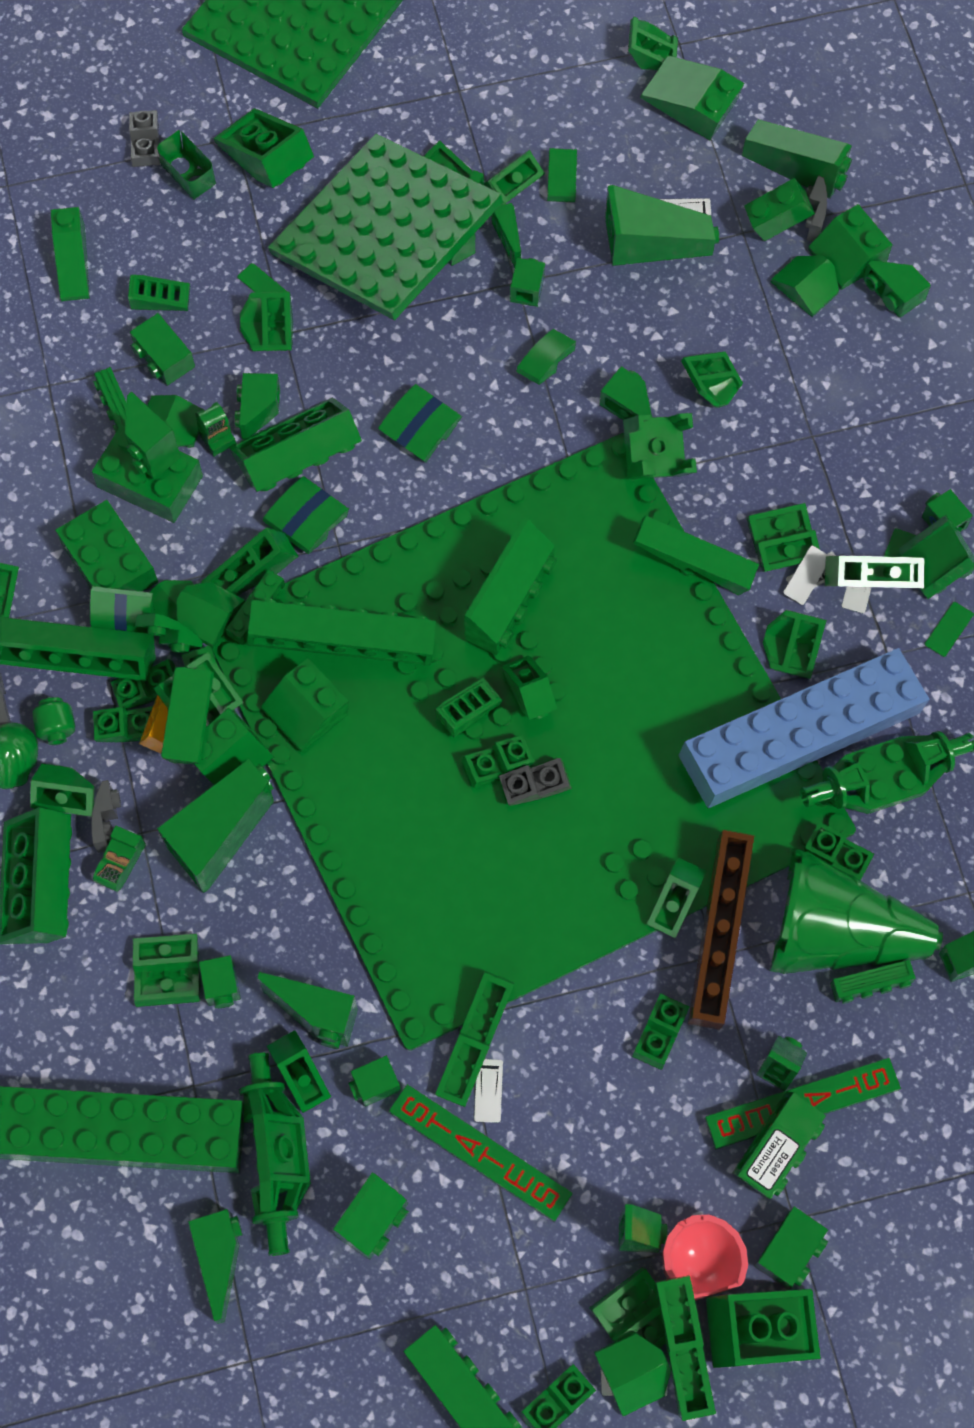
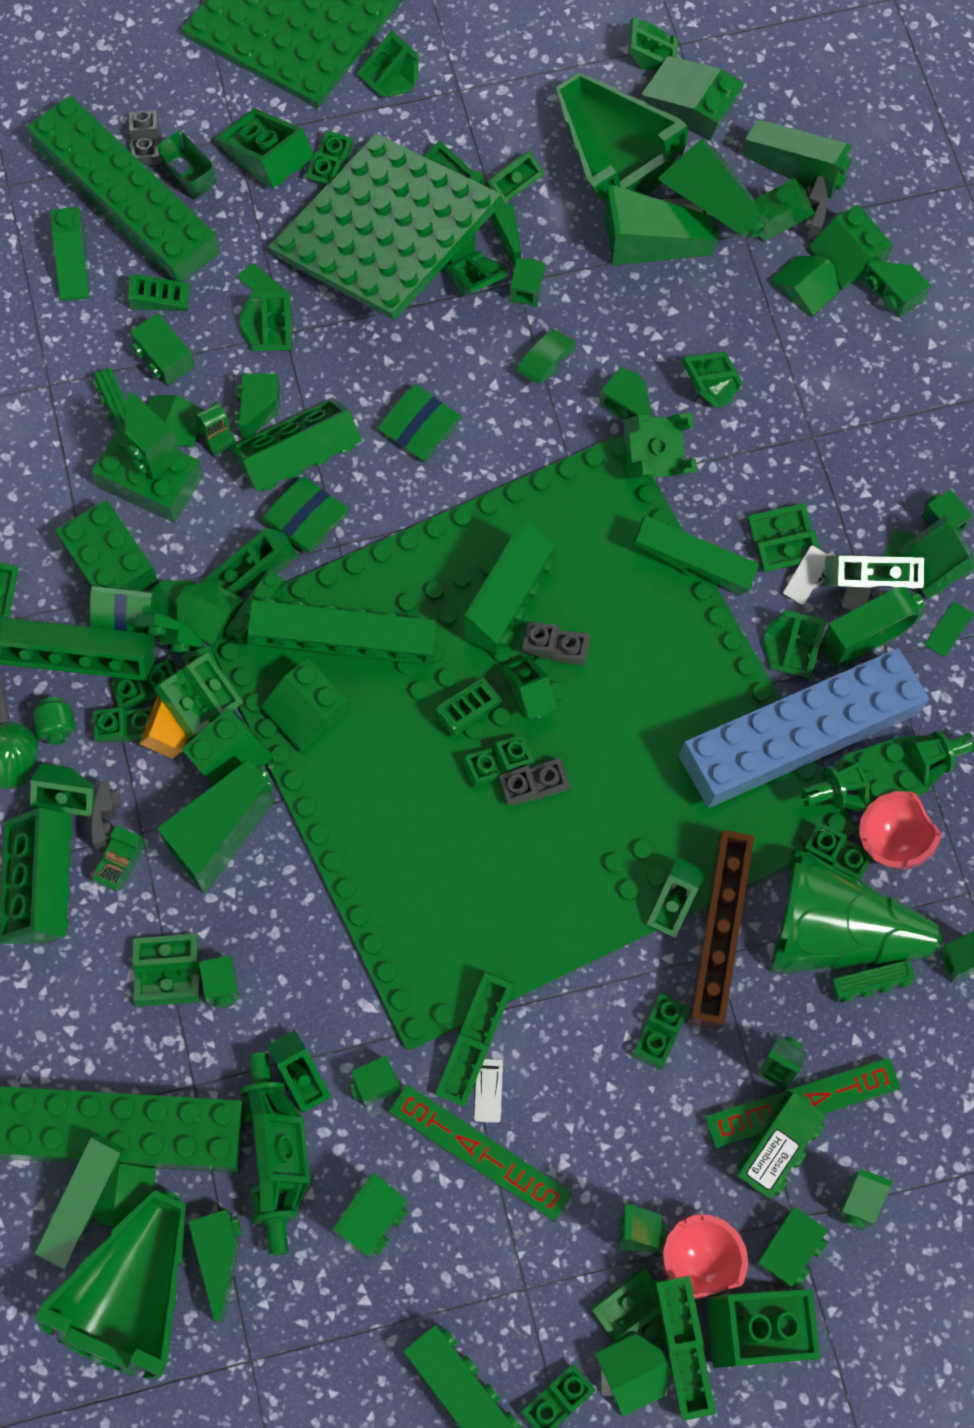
(79, 1200): none -> green slope
(124, 190): none -> green brick
(124, 1193): none -> green slope
(124, 1292): none -> green cone
(187, 715): green slope -> none
(319, 1010): green slope -> none
(330, 158): none -> green slope
(391, 67): none -> green slope
(475, 273): none -> green slope
(556, 645): none -> dark grey slope
(562, 175): green tile -> none
(619, 135): none -> green cone
(714, 187): none -> green slope
(863, 1199): none -> green slope
(871, 626): none -> green window
(898, 831): none -> coral cylinder

